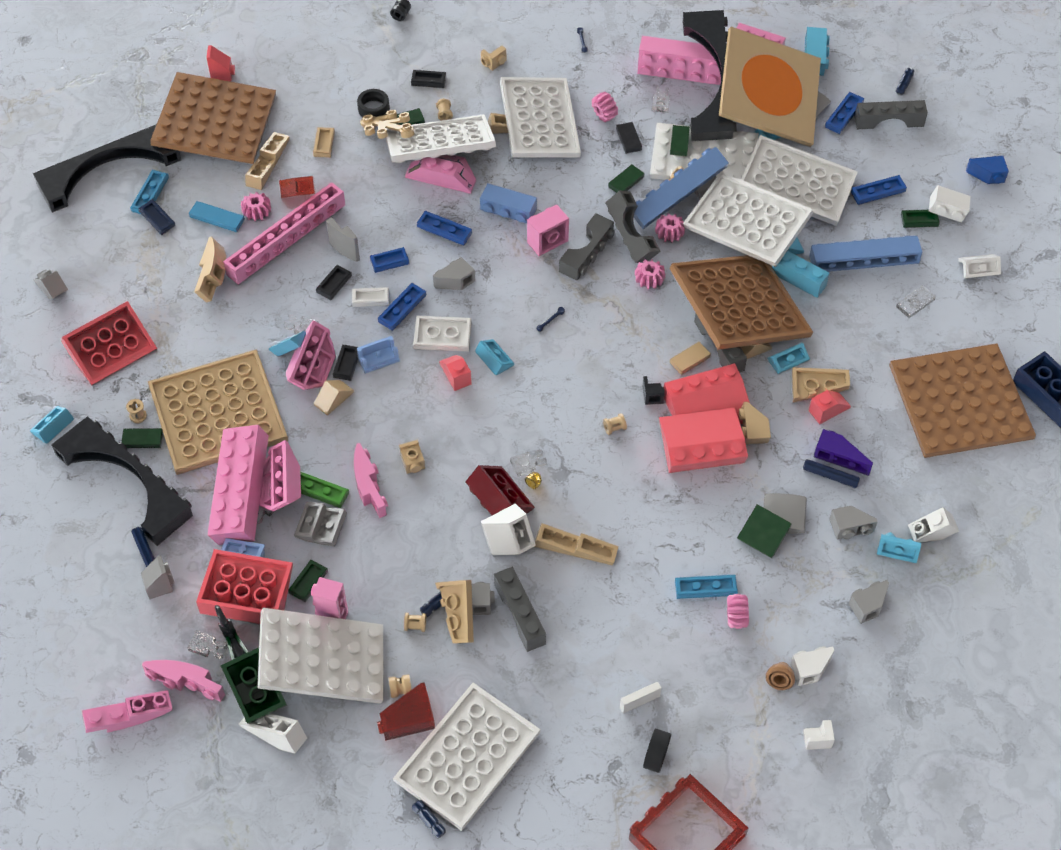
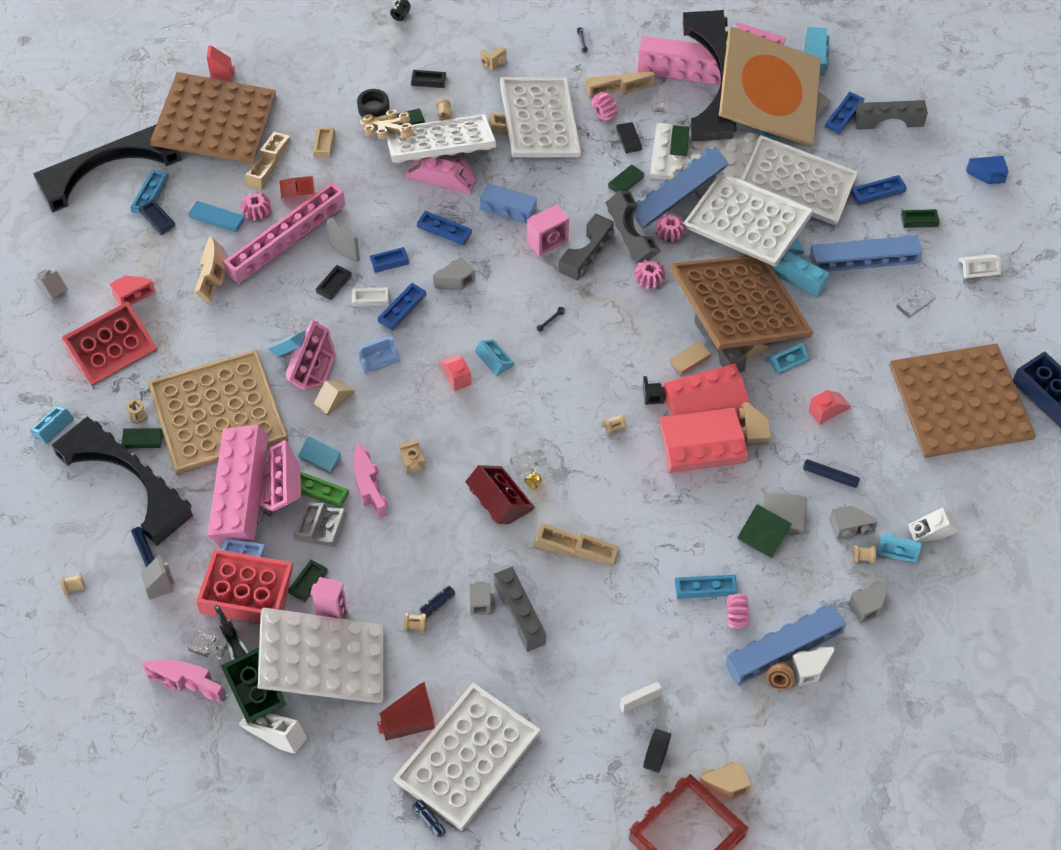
(72, 583): none -> tan bush
(127, 714): bright pink slope -> none
(131, 289): none -> coral slope
(320, 454): none -> medium azure slope
(346, 363): black tile -> none
(399, 685): tan wheel -> none
(442, 333): white tile -> none
(458, 606): tan wing -> none
(508, 532): white slope -> none
(625, 82): none -> tan slope
(726, 782): none -> tan slope
(783, 644): none -> medium blue brick
(813, 381): tan wing -> none
(819, 737): white panel -> none
(839, 451): dark purple slope -> none
(864, 554): none -> tan bush
(905, 80): dark blue axle -> none
(949, 203): white brick -> none

